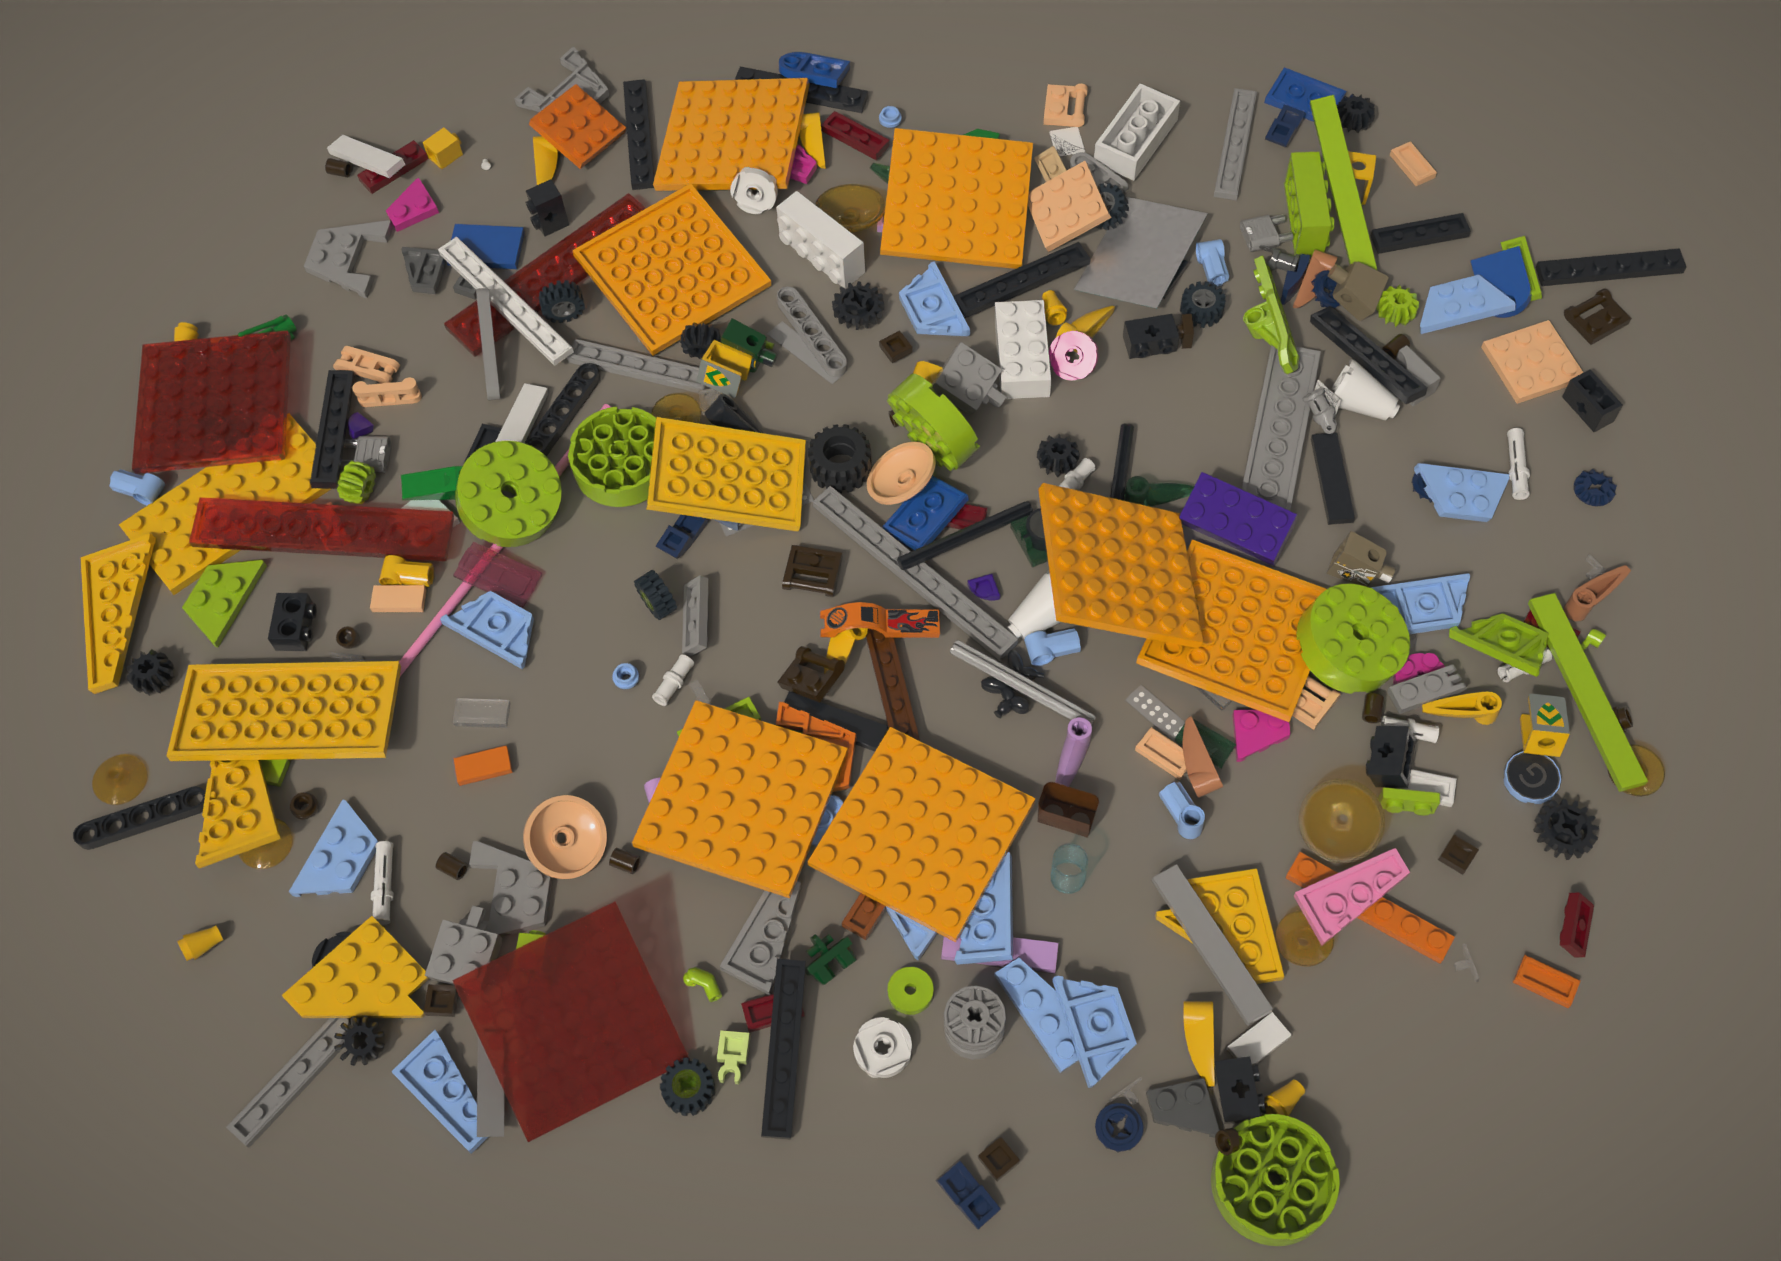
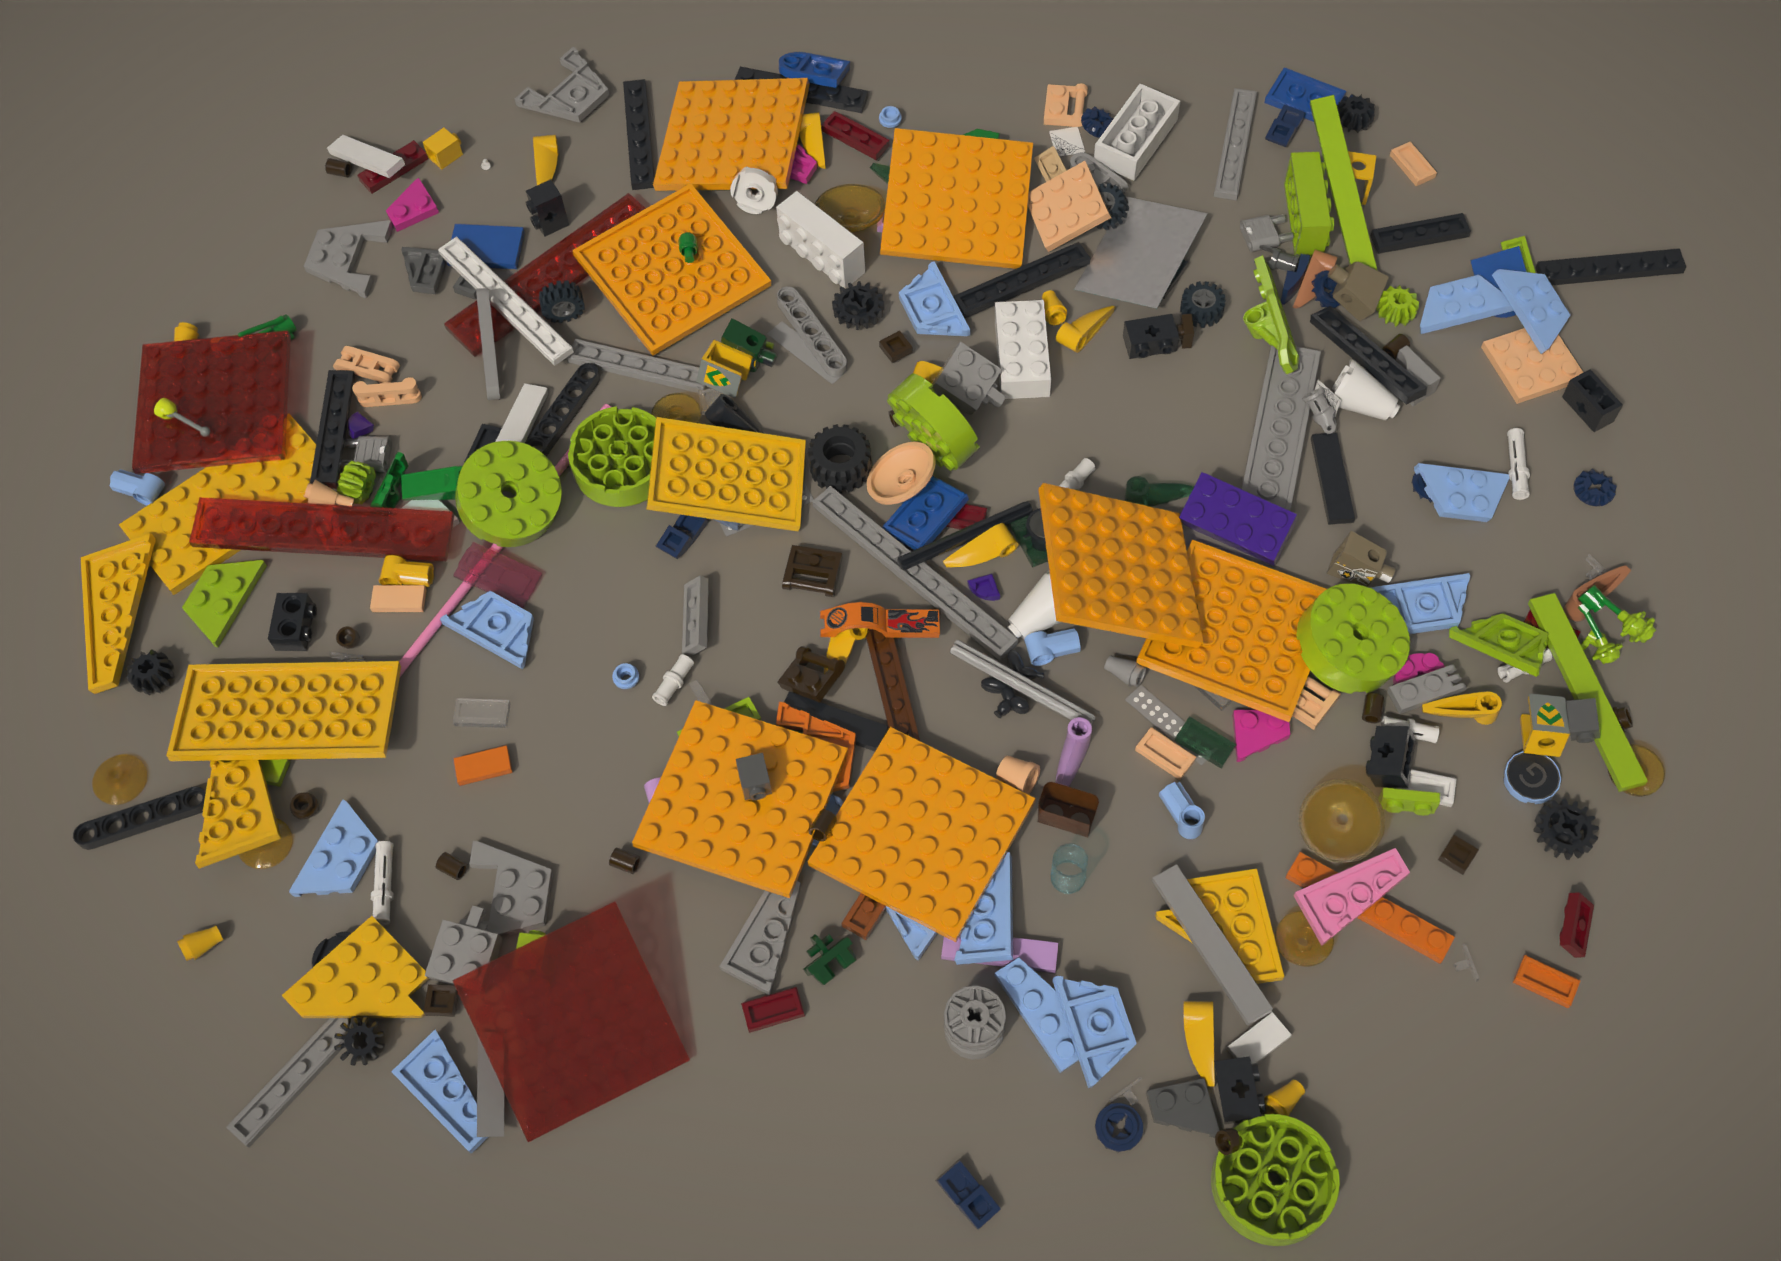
(167, 410): none -> hinge
(321, 494): none -> light nougat cone
(387, 494): none -> green slope
(577, 126): orange plate -> none
(583, 834): light nougat dish -> none
(655, 594): black wheel -> none
(688, 246): none -> green cylinder
(694, 1094): black wheel -> none
(697, 339): black gear -> none
(705, 979): lime arm -> none
(732, 1050): yellowish green plate -> none
(753, 777): none -> dark grey brick
(783, 1049): black plate -> none
(822, 825): none -> dark brown hinge
(867, 1041): white plate -> none
(915, 1002): lime piece -> none
(987, 546): none -> yellow piece
(998, 1159): dark brown plate -> none
(1018, 773): none -> light nougat piece
(1058, 455): black gear -> none
(1061, 361): plate -> none
(1092, 126): none -> dark blue gear
(1122, 461): black axle -> none
(1126, 670): none -> light grey cone
(1198, 762): nougat piece -> none
(1211, 256): light blue piece -> none
(1534, 304): none -> light blue wing
(1583, 720): none -> dark grey brick
(1601, 323): dark brown plate -> none
(1634, 624): none -> lime plant

